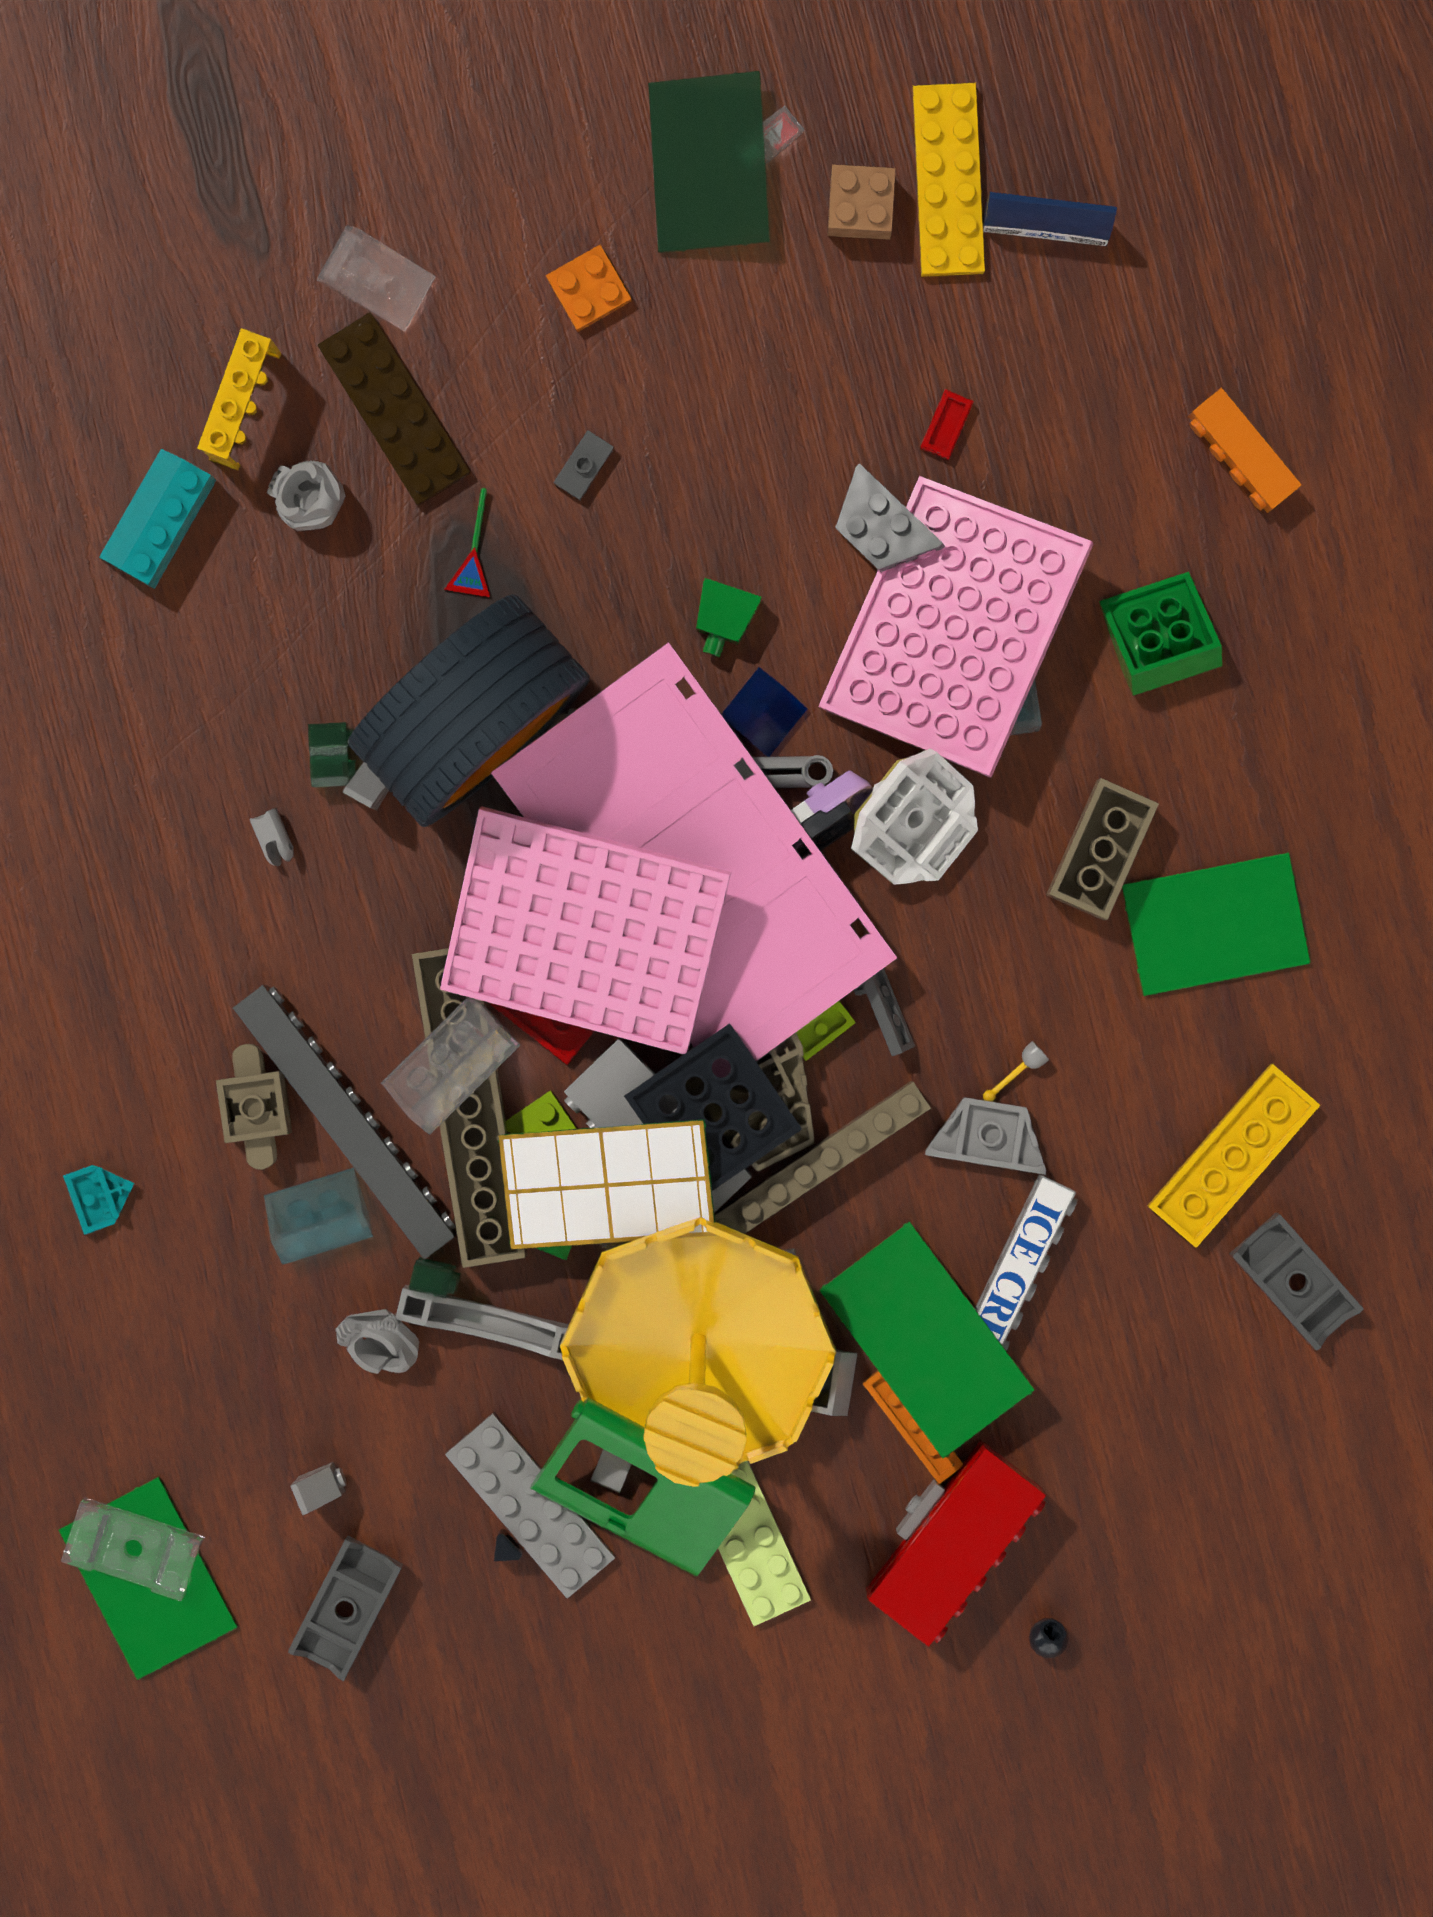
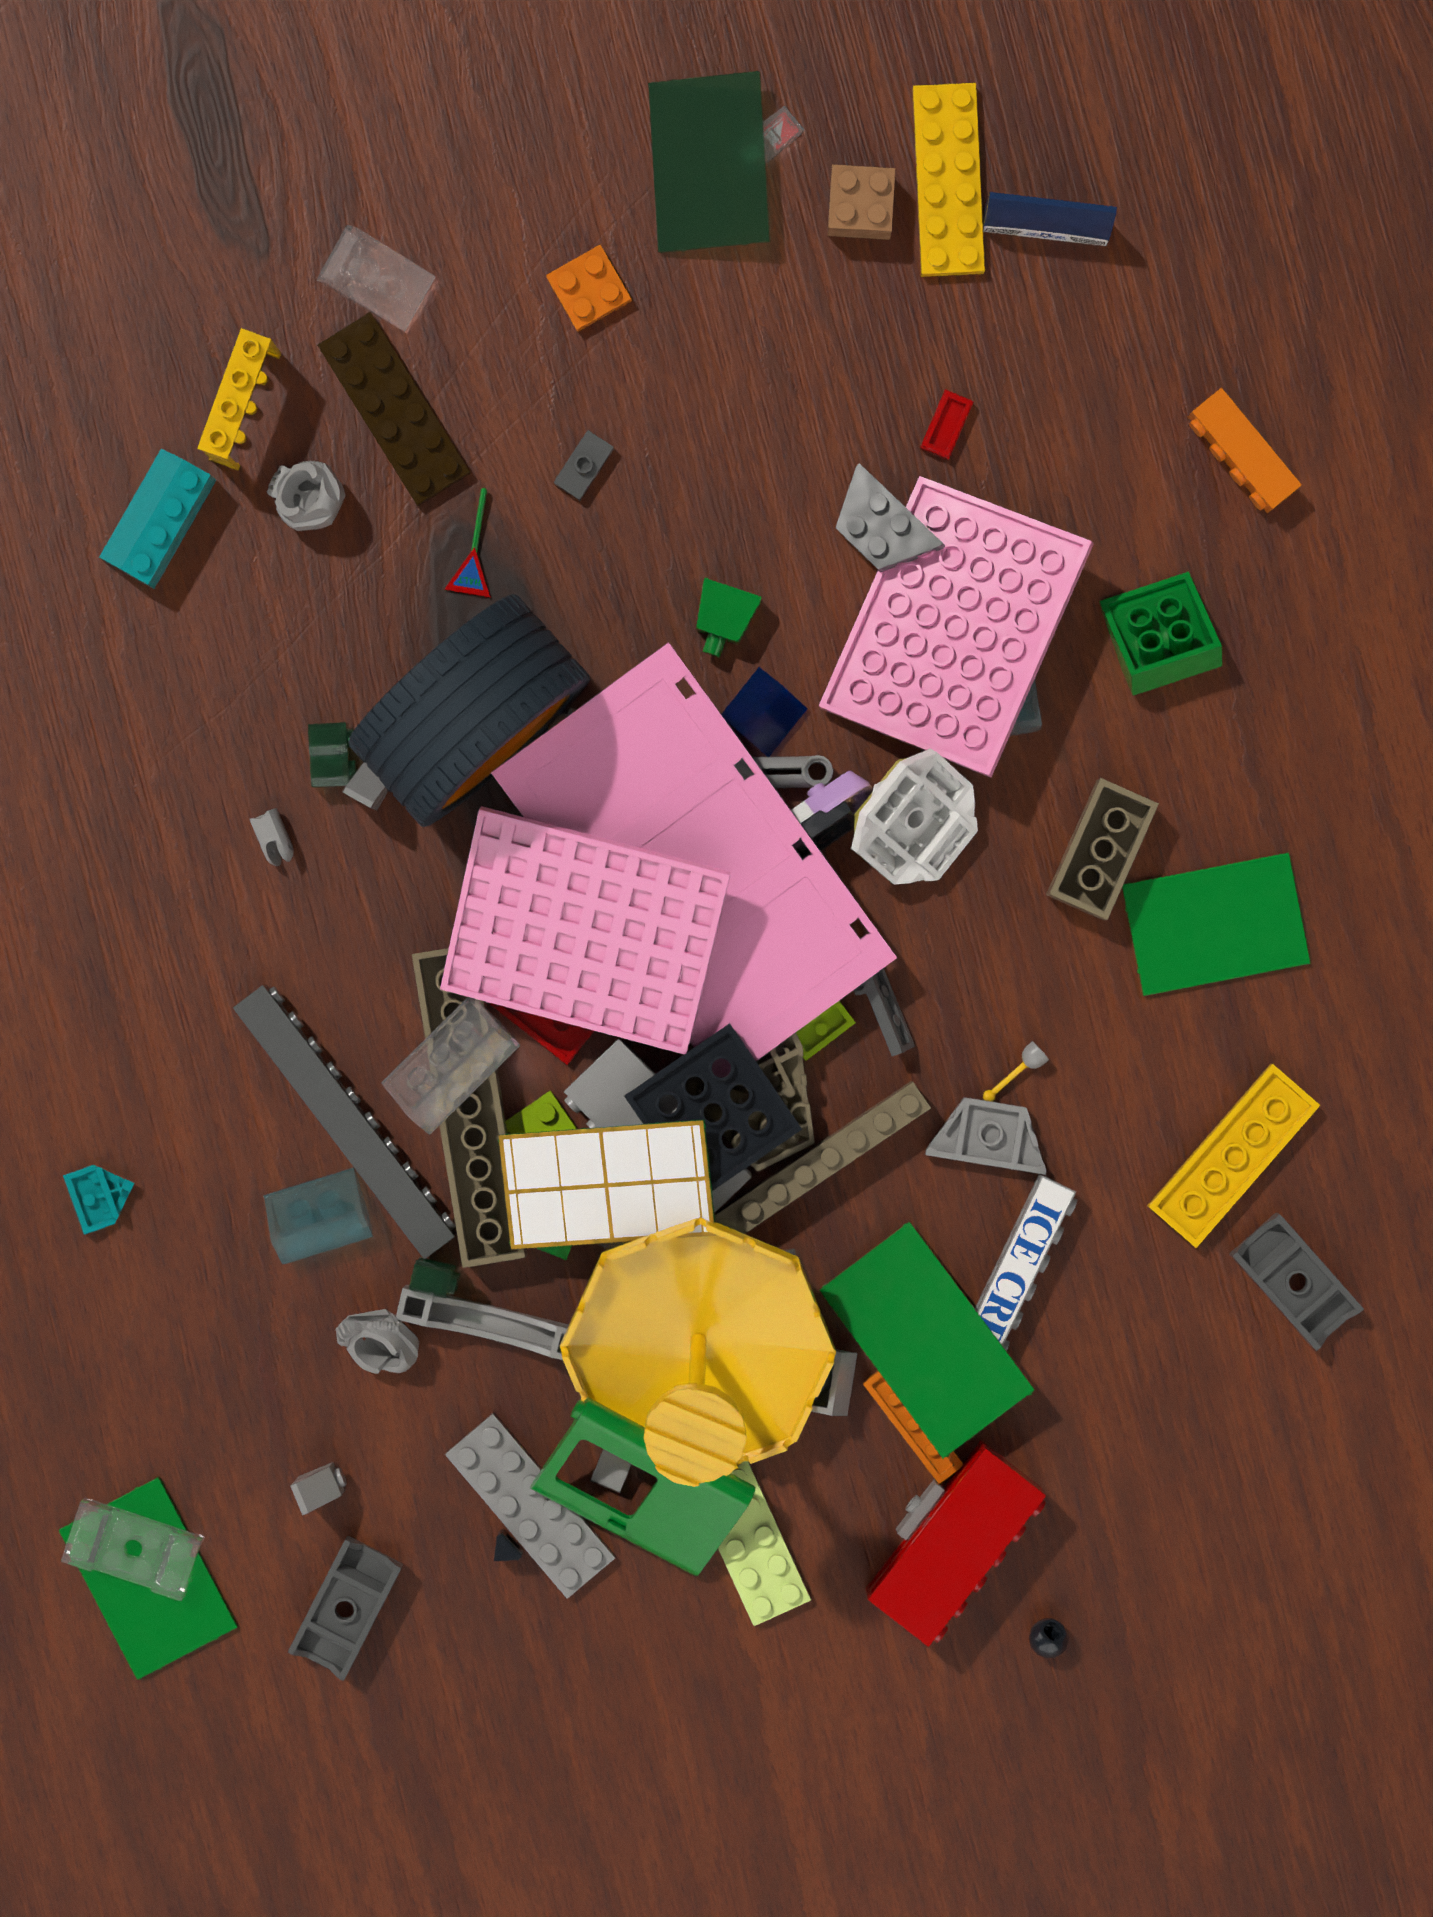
(254, 1106): dark tan brick -> none

